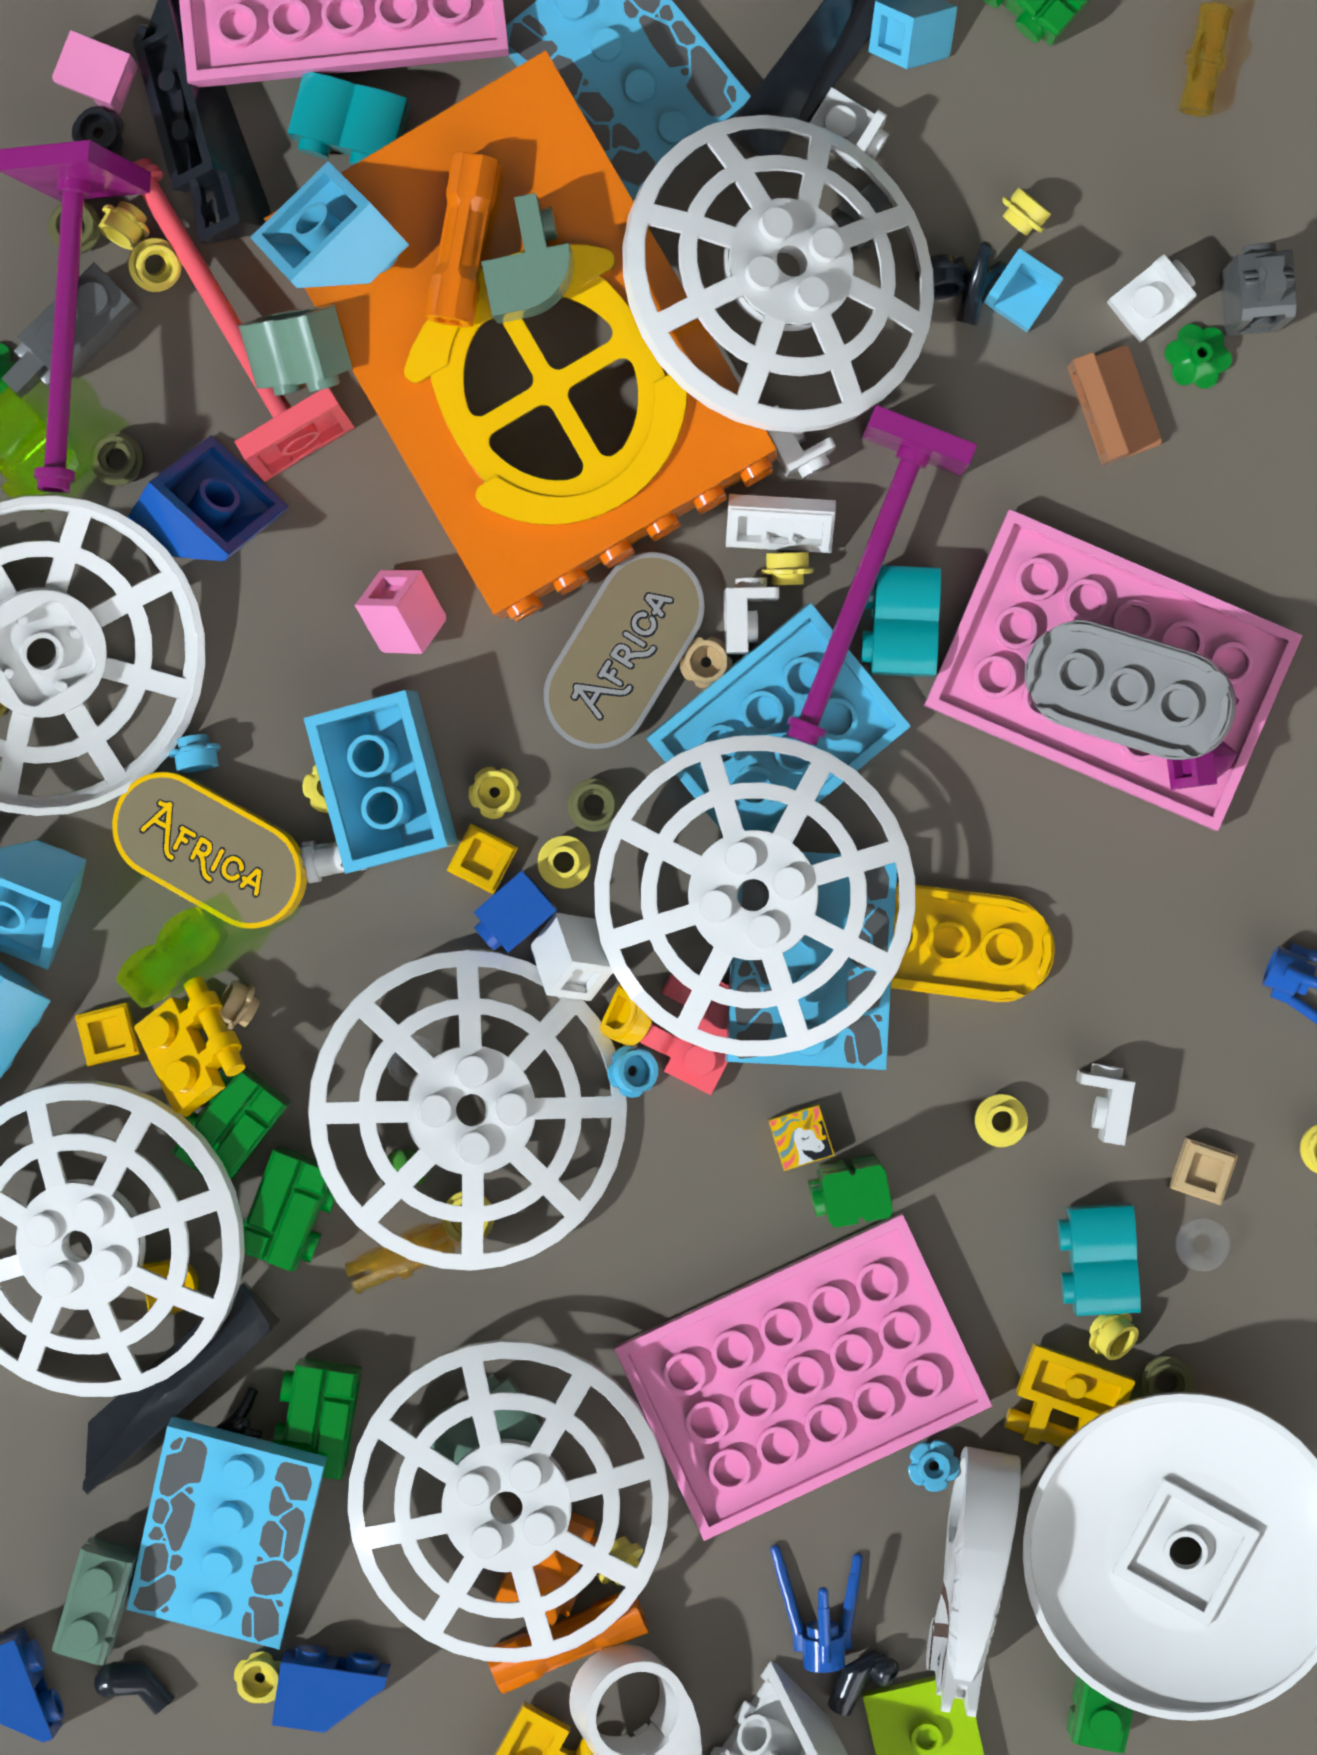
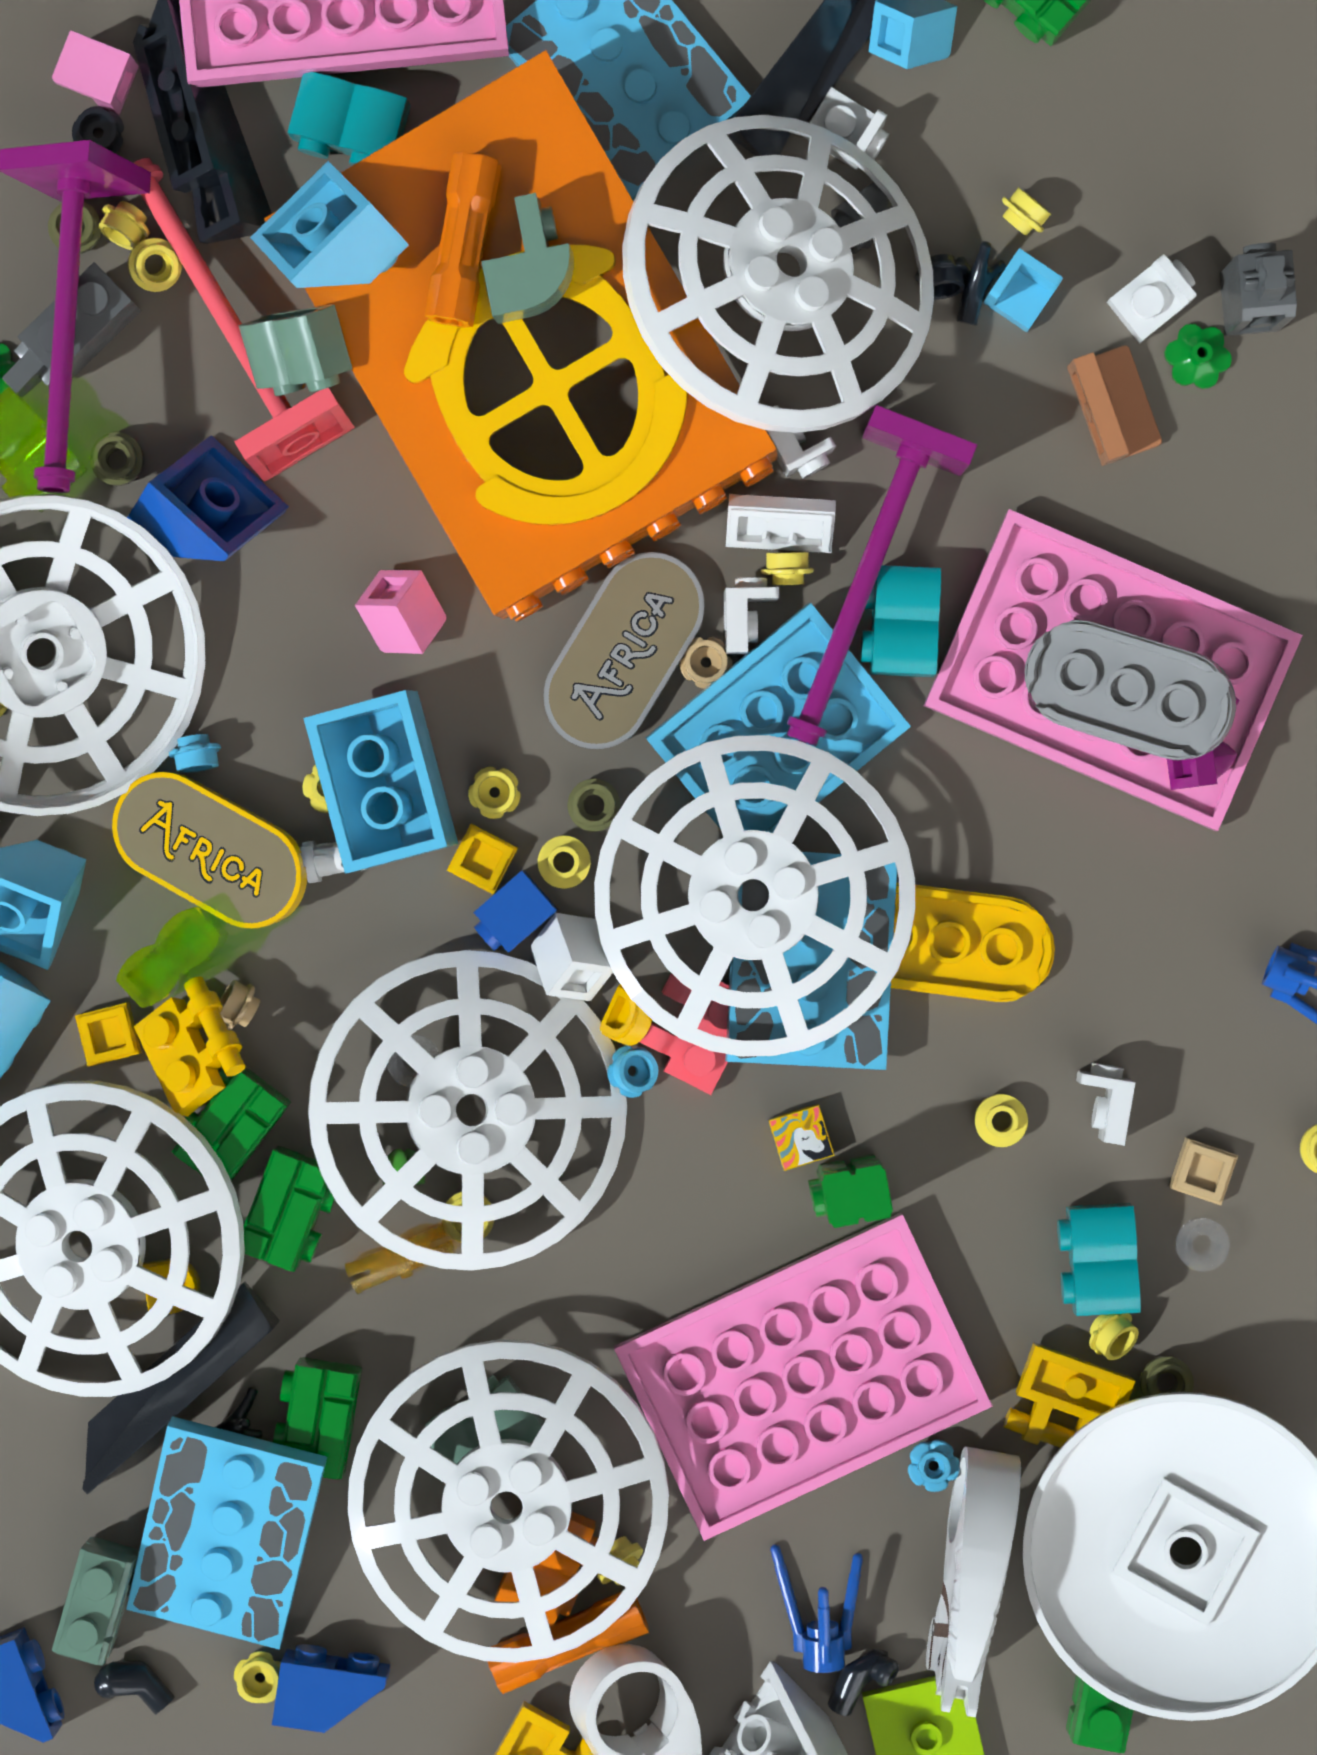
(1205, 59): clear yellow pin -> none

